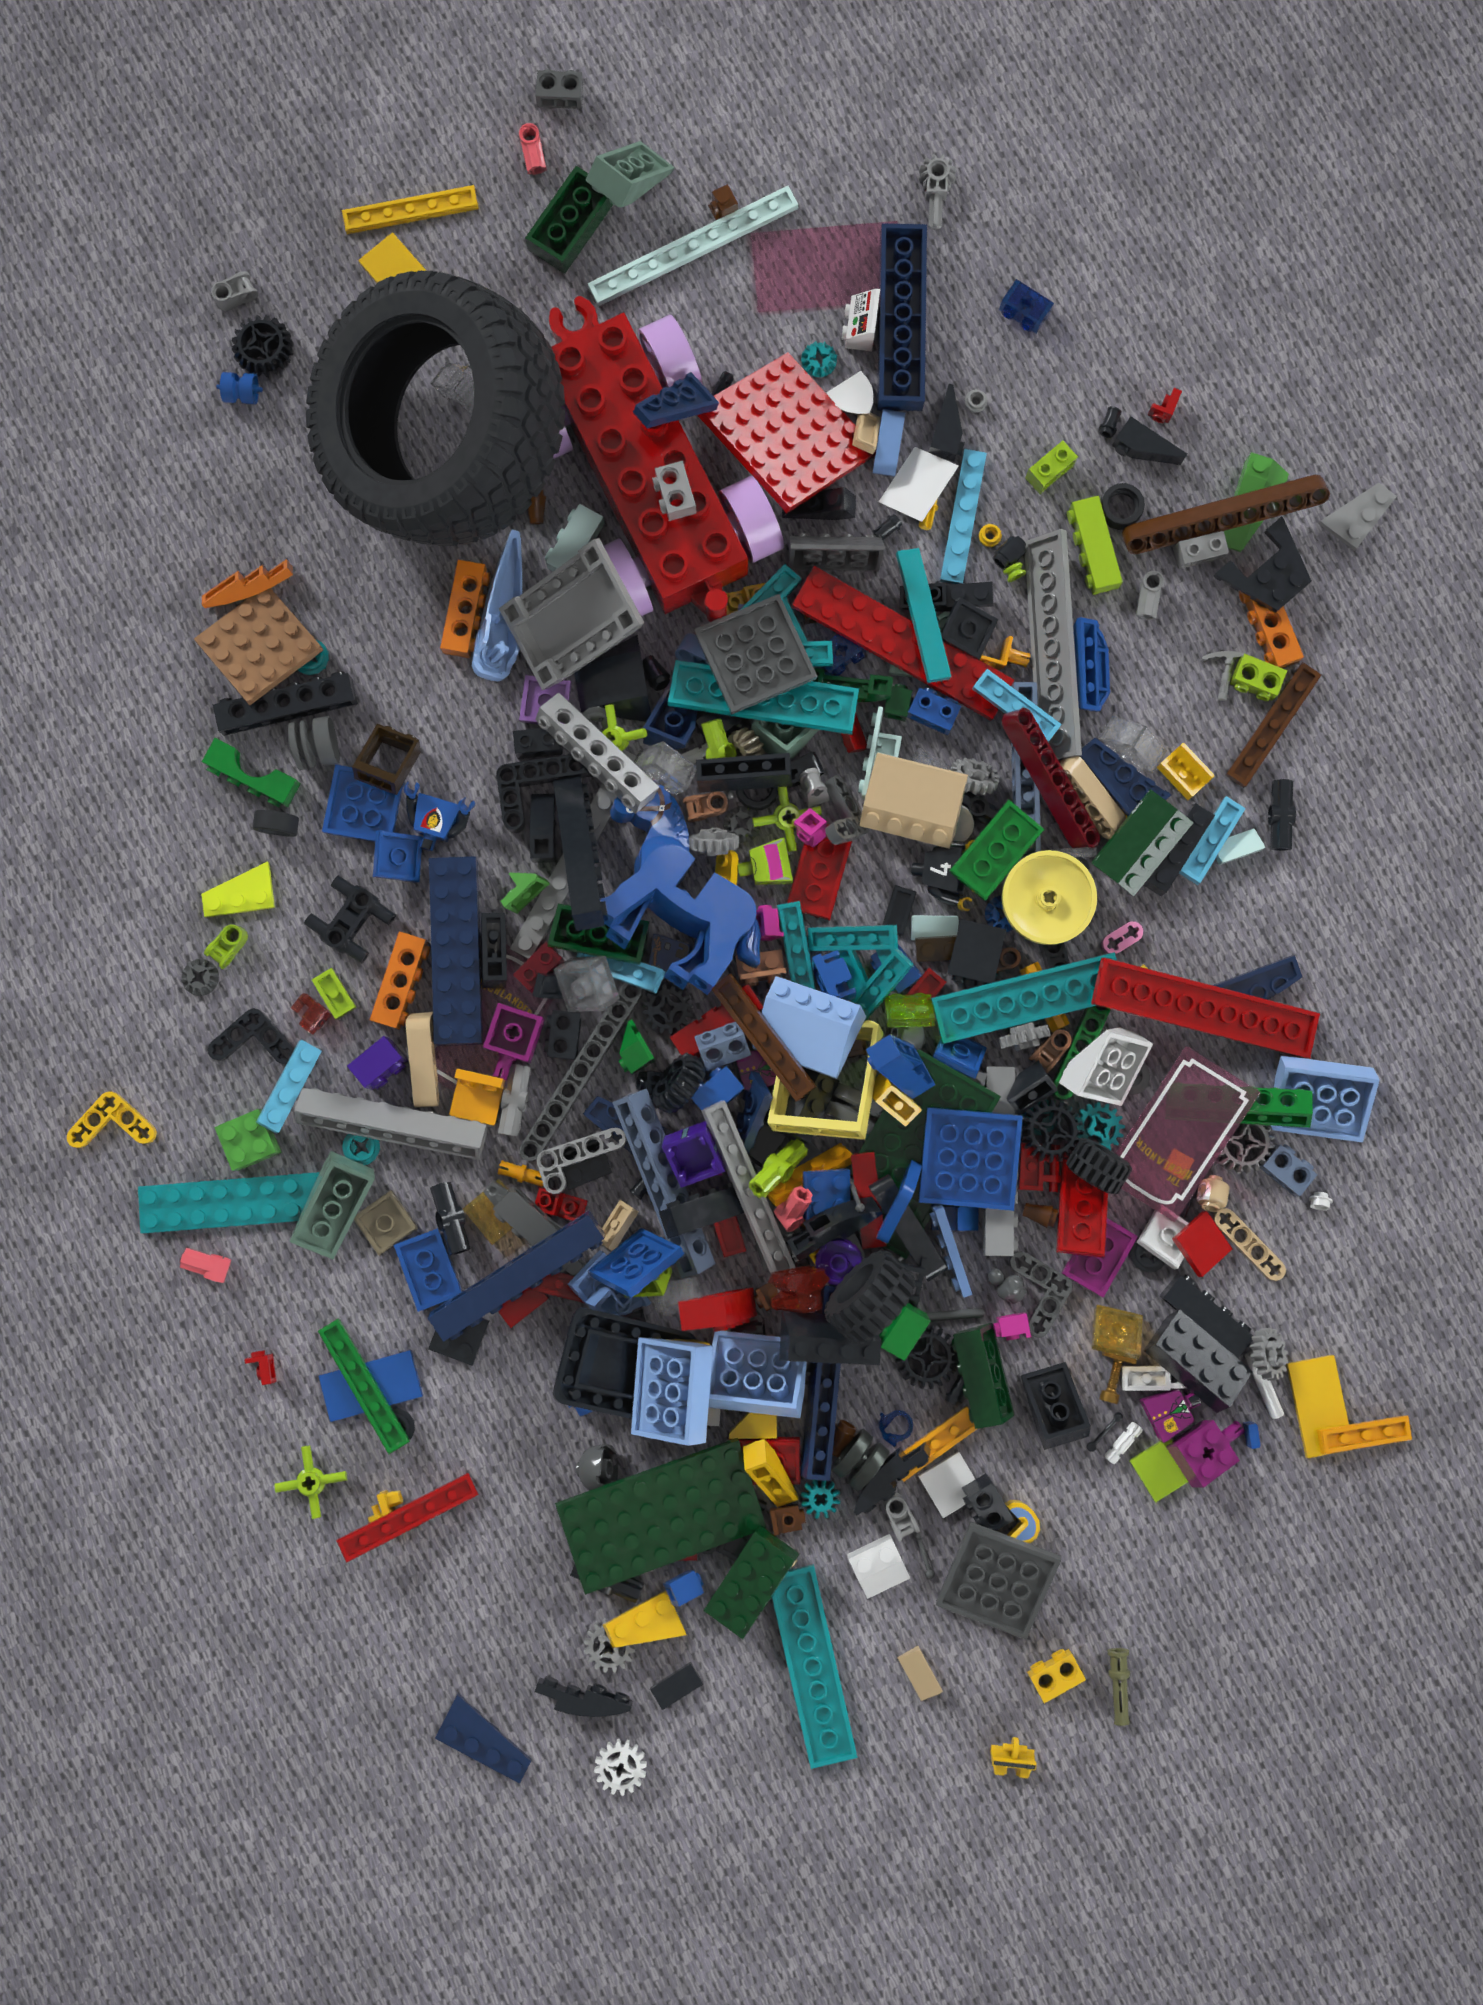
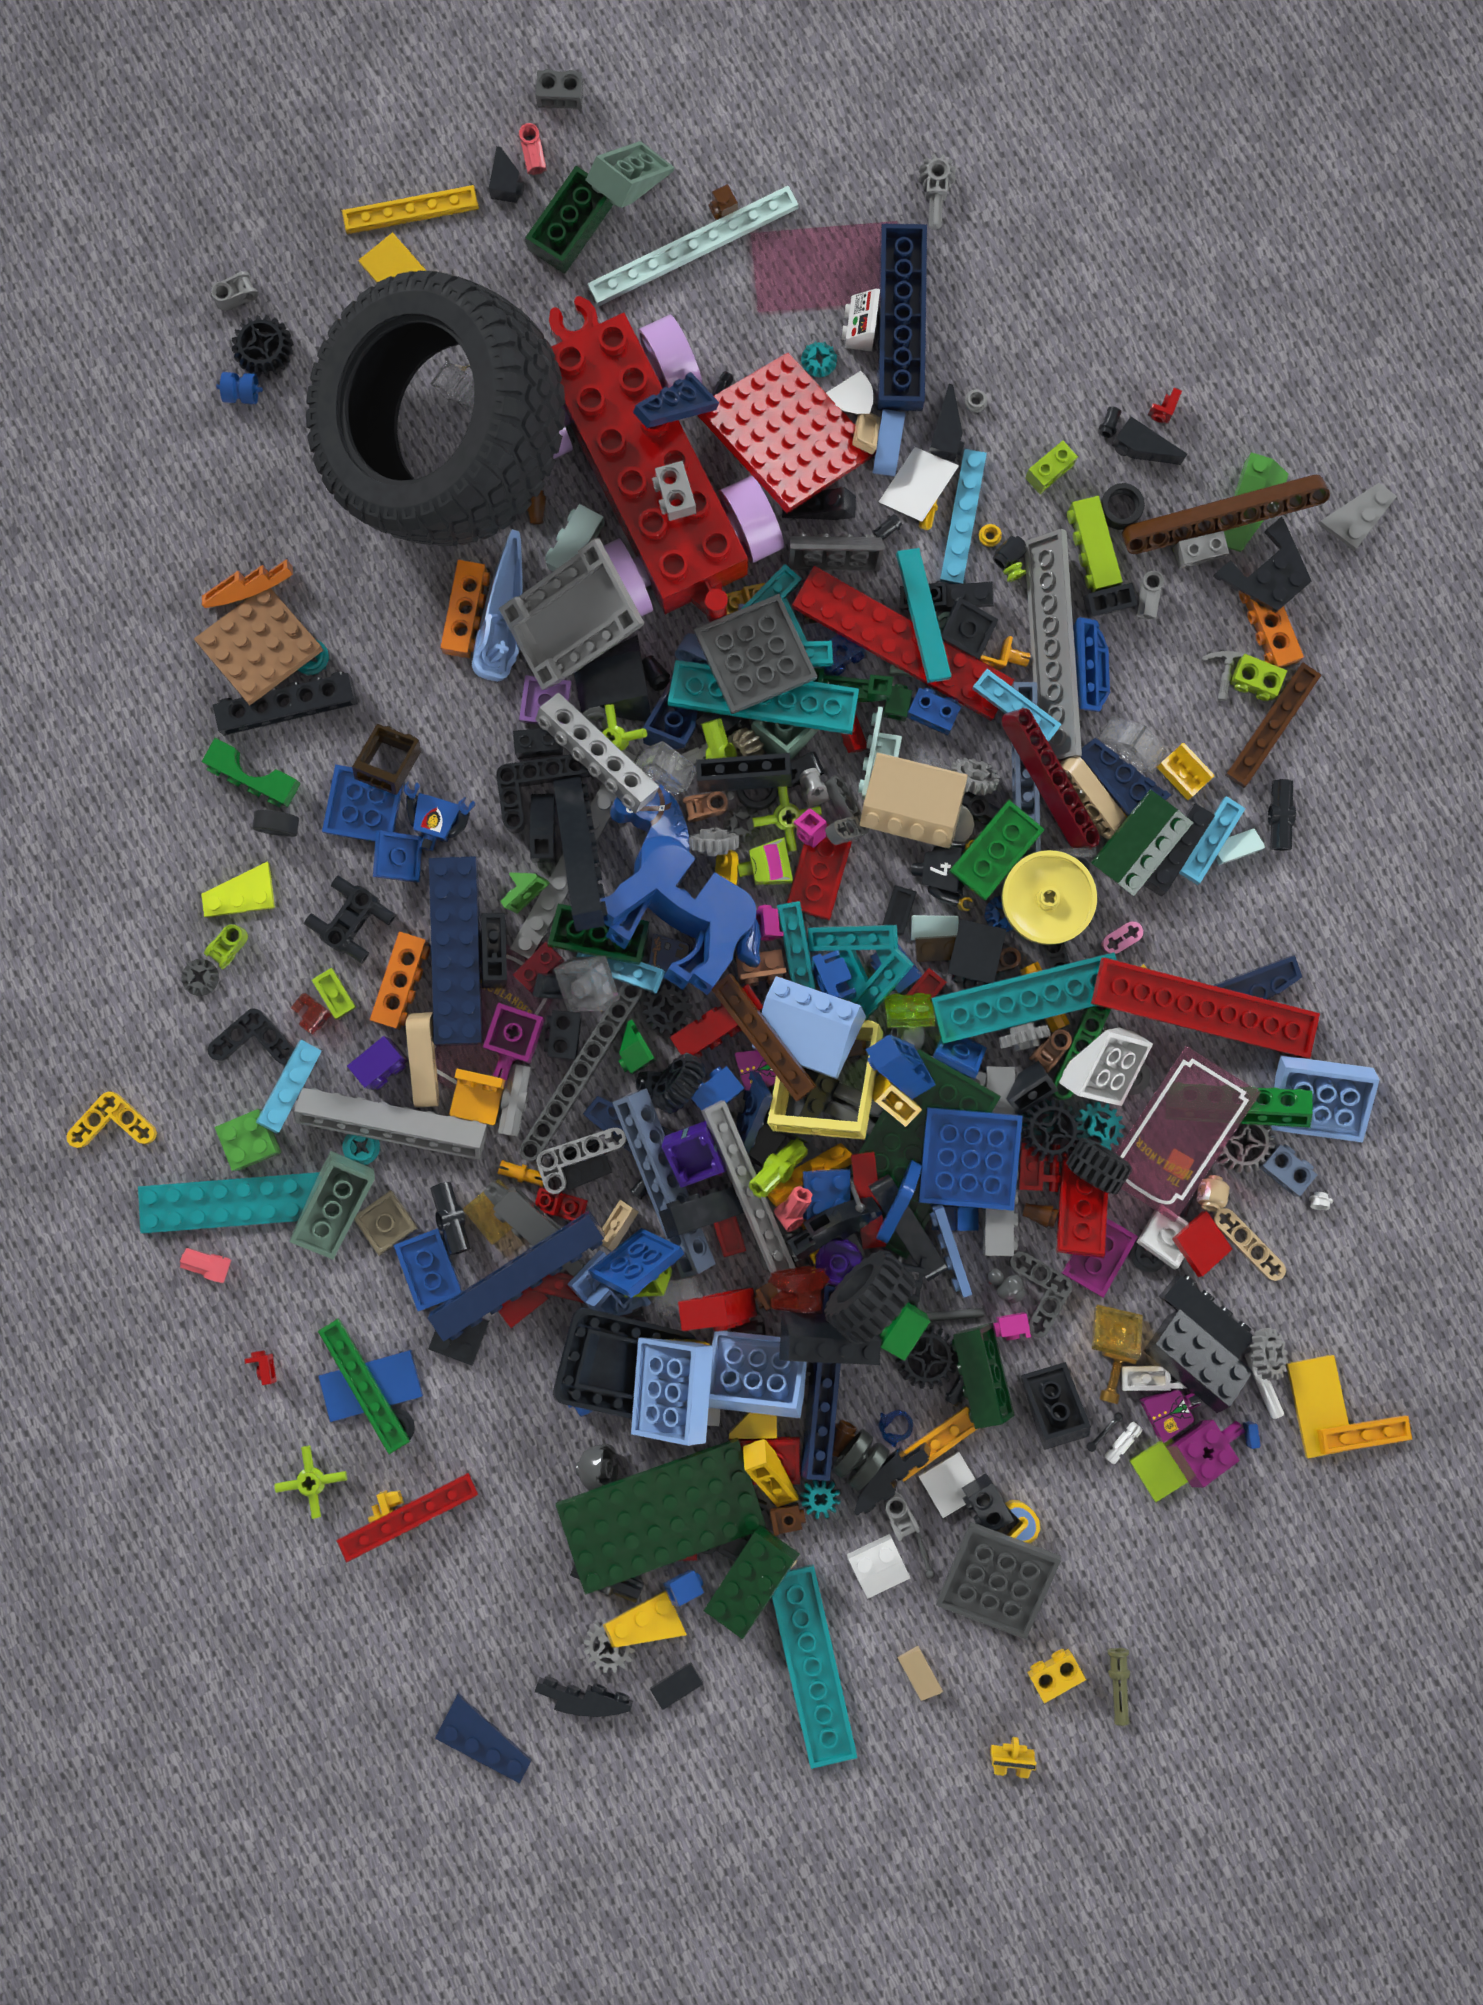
(313, 743): dark grey wheel -> none
(505, 179): none -> black slope
(611, 1763): white gear -> none
(722, 1046): sand blue brick -> none
(1022, 296): clear blue brick -> none
(1110, 600): none -> black brick

